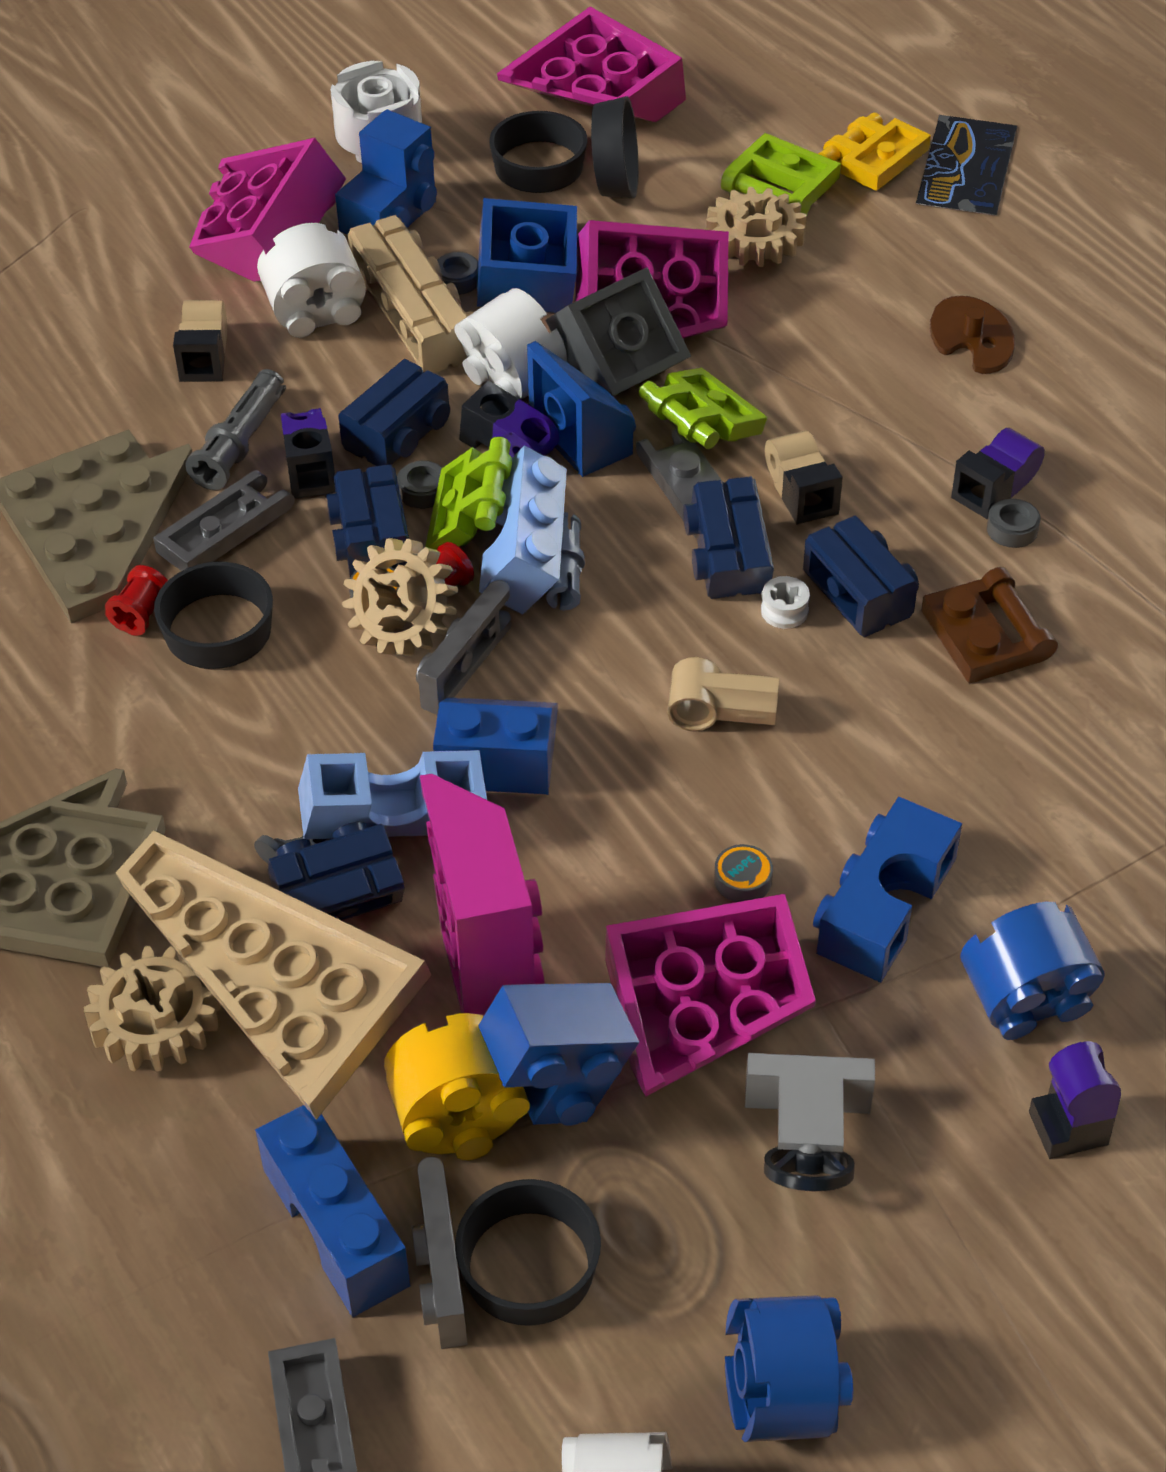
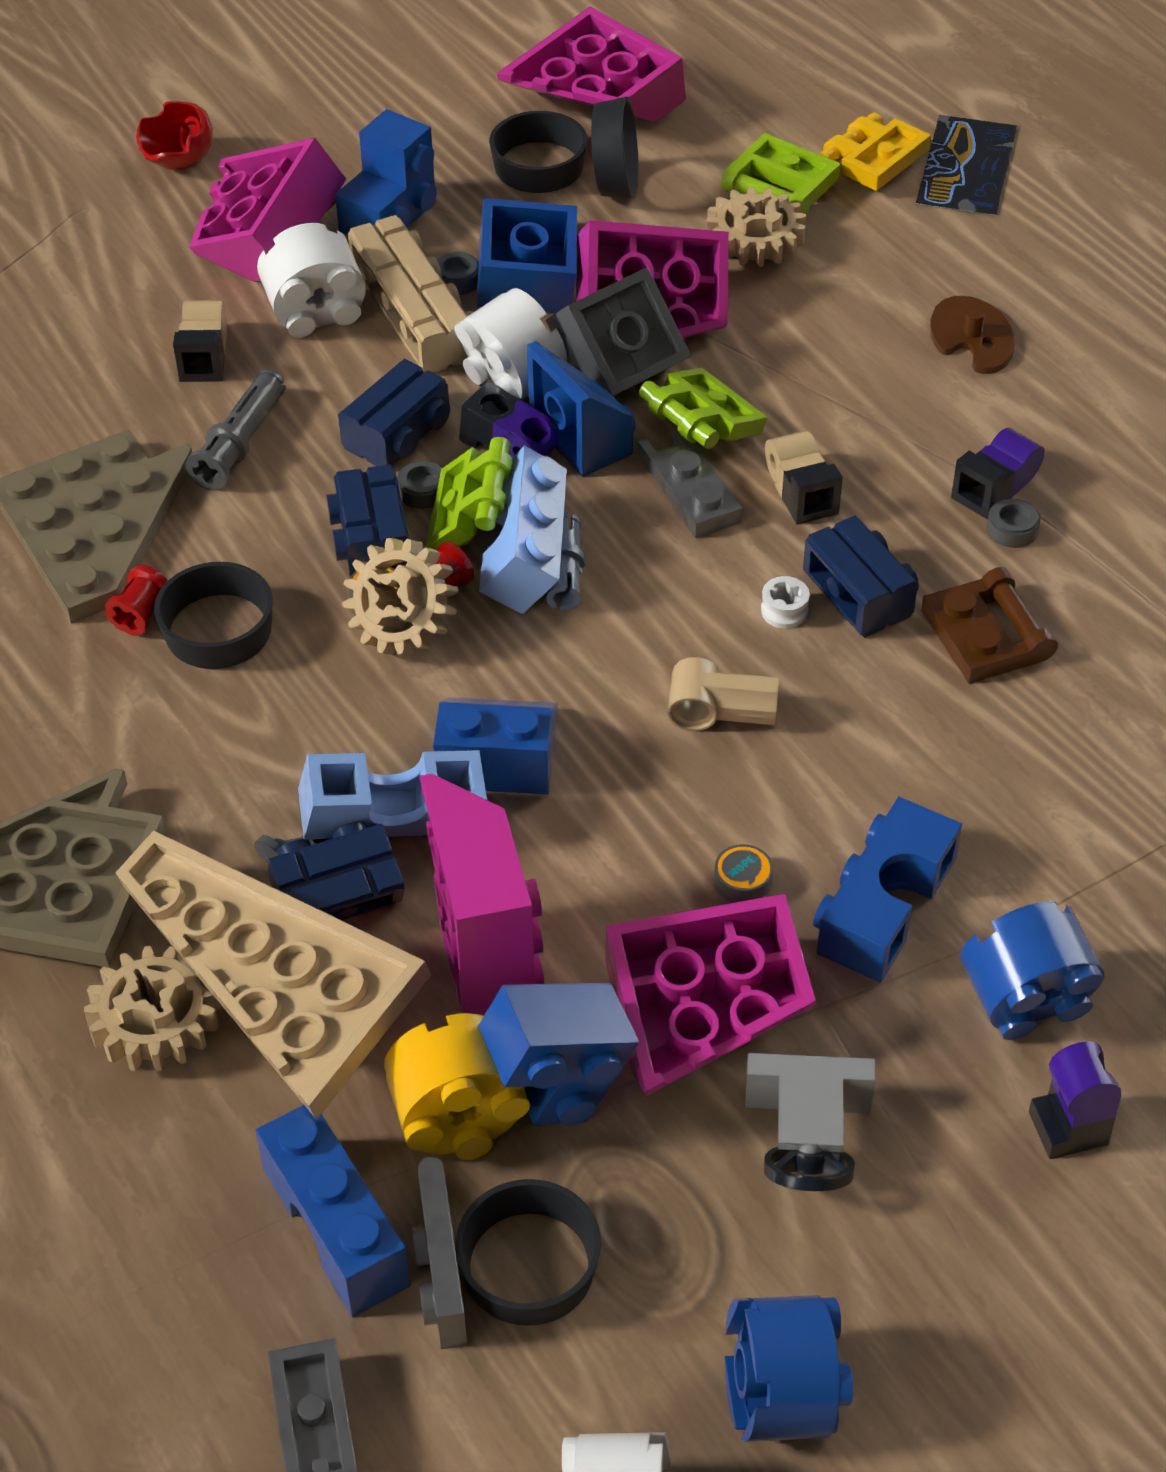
(176, 136): none -> red hair
(222, 522): flat silver hinge -> none
(308, 453): black leg -> none
(365, 93): white brick -> none
(464, 647): flat silver hinge -> none
(730, 537): dark blue brick -> none

